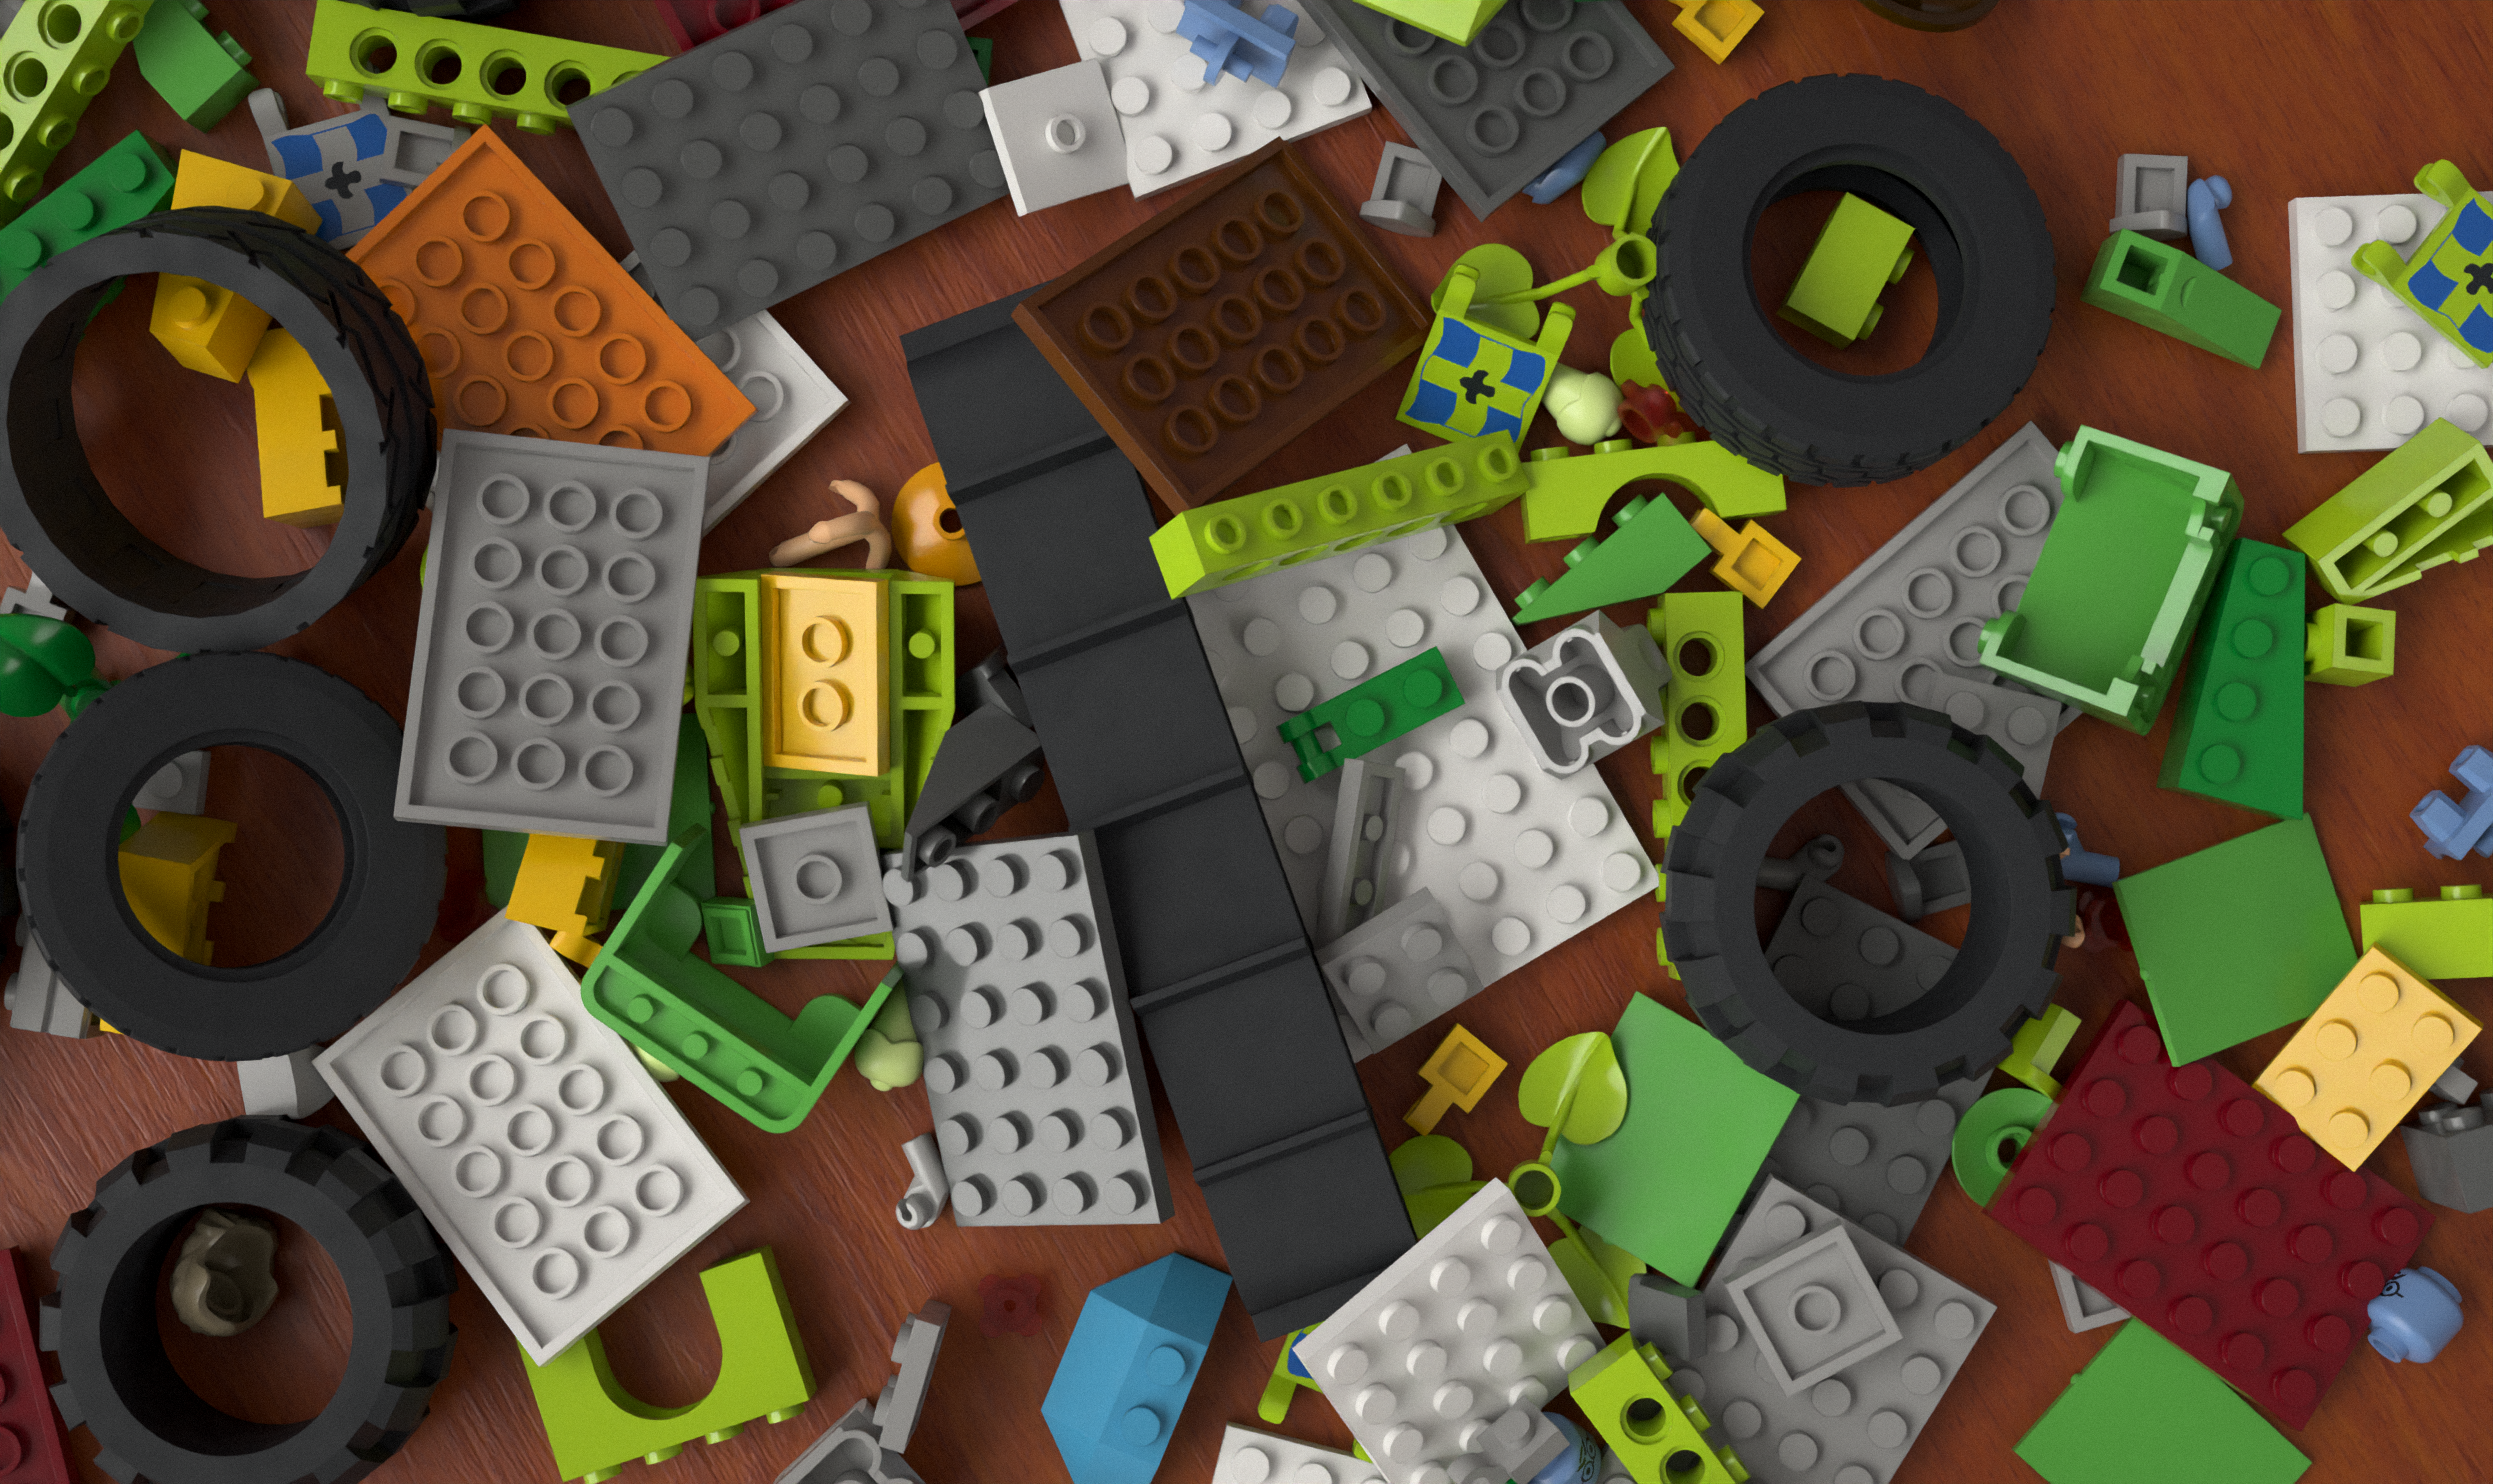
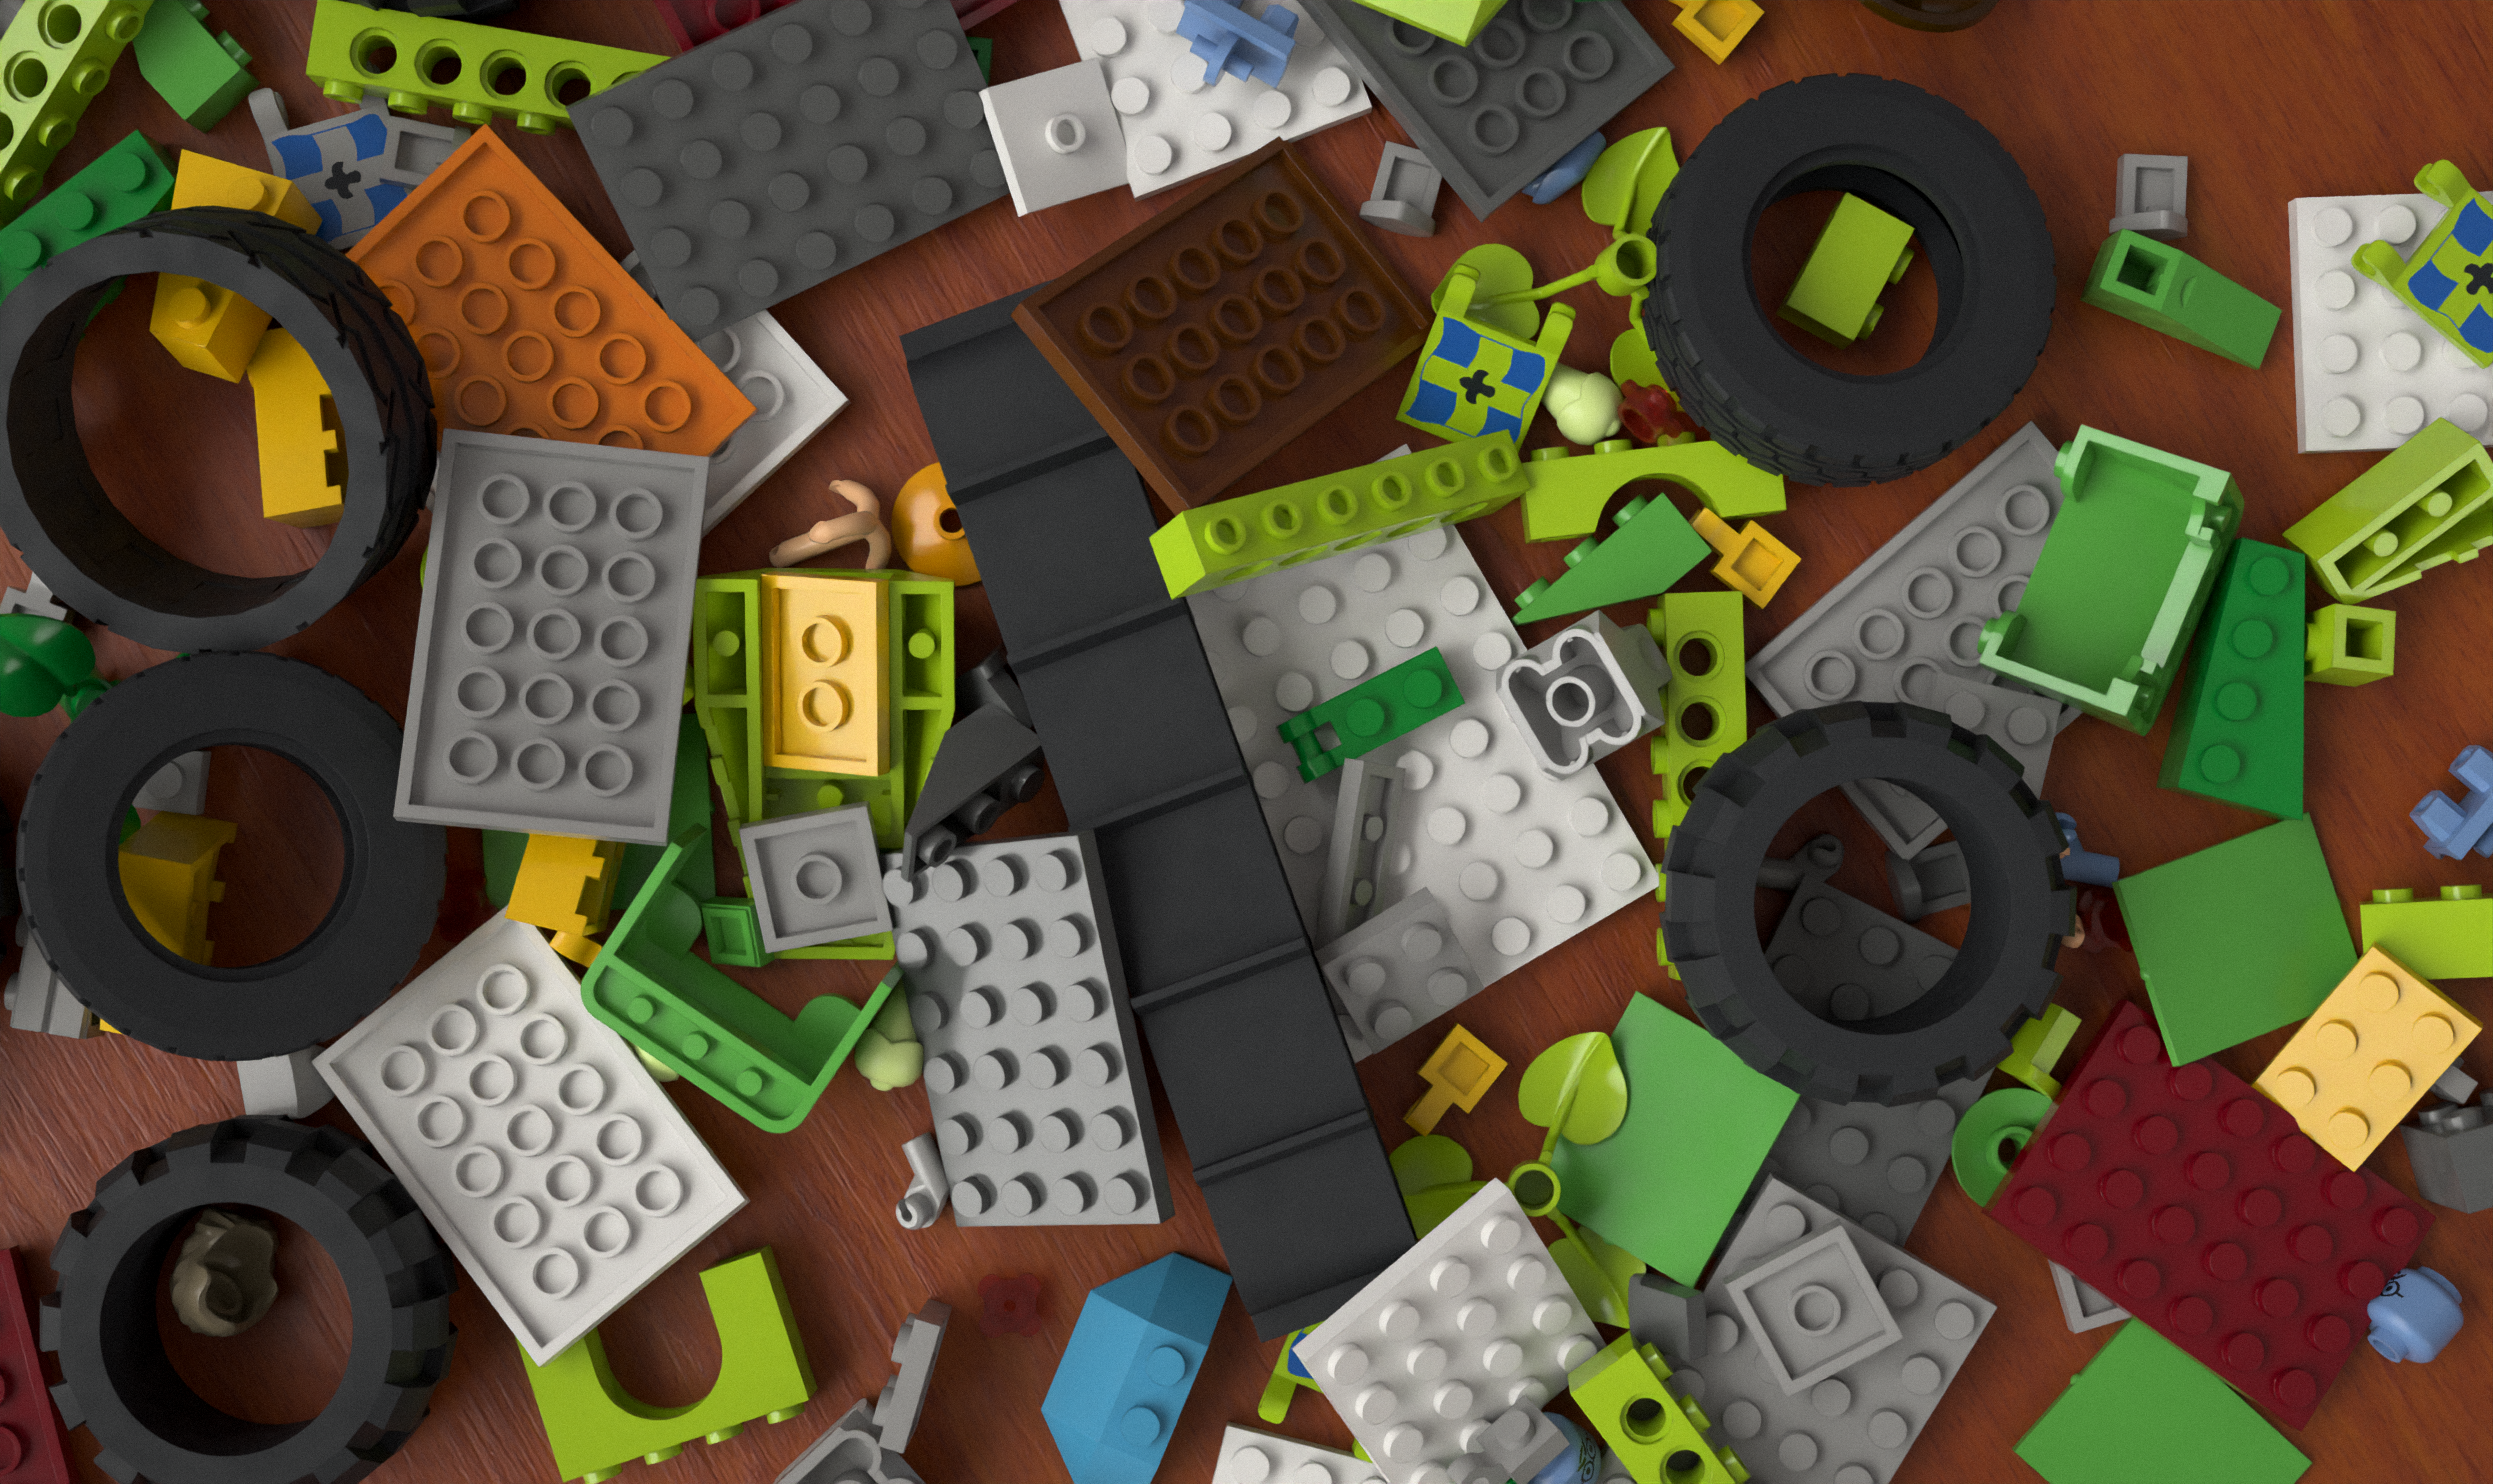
(2204, 221): medium blue arm -> none

